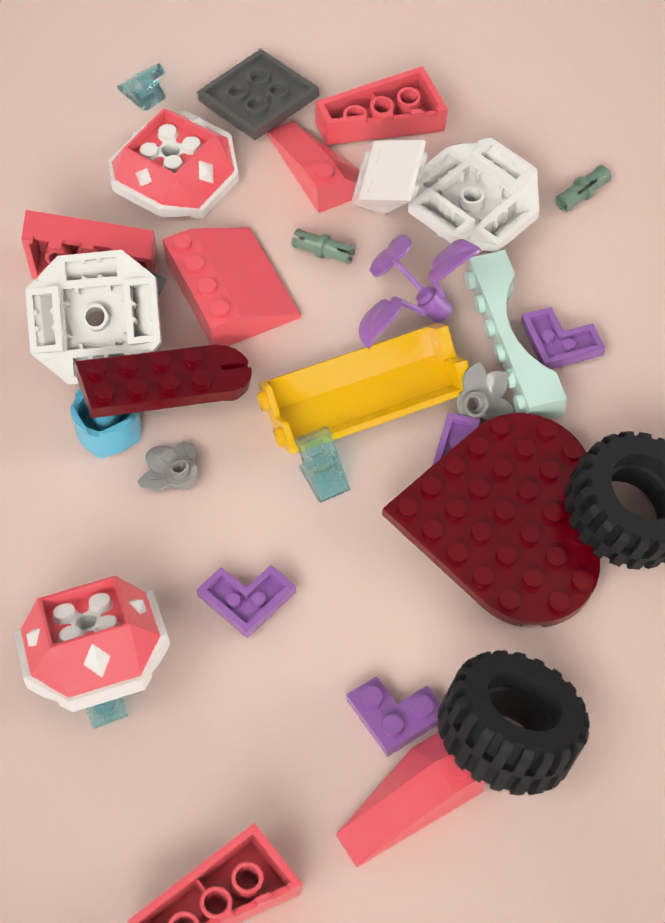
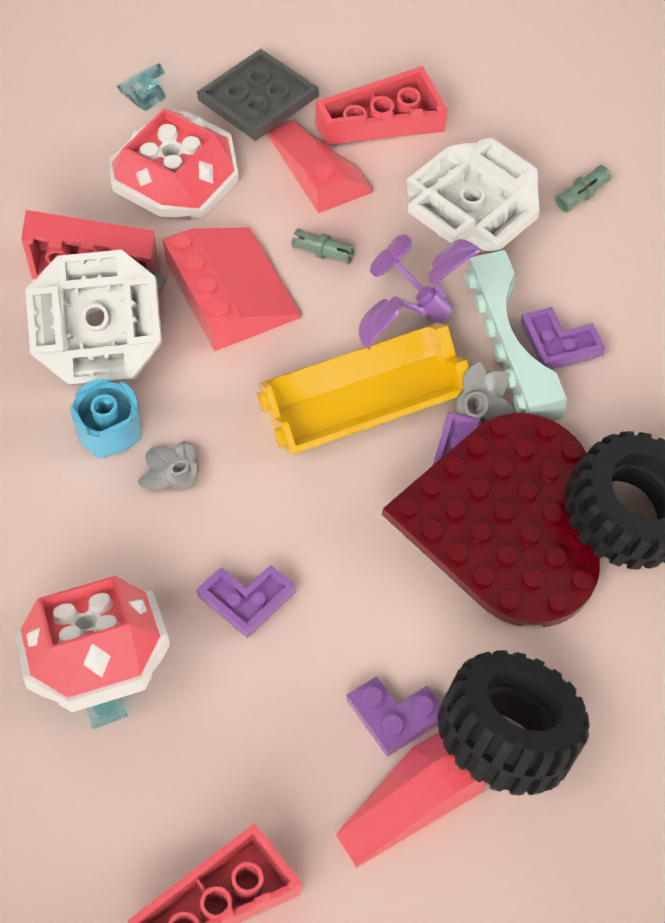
(162, 379): dark red plate -> none
(321, 464): clear light blue slope -> none
(389, 174): white slope -> none

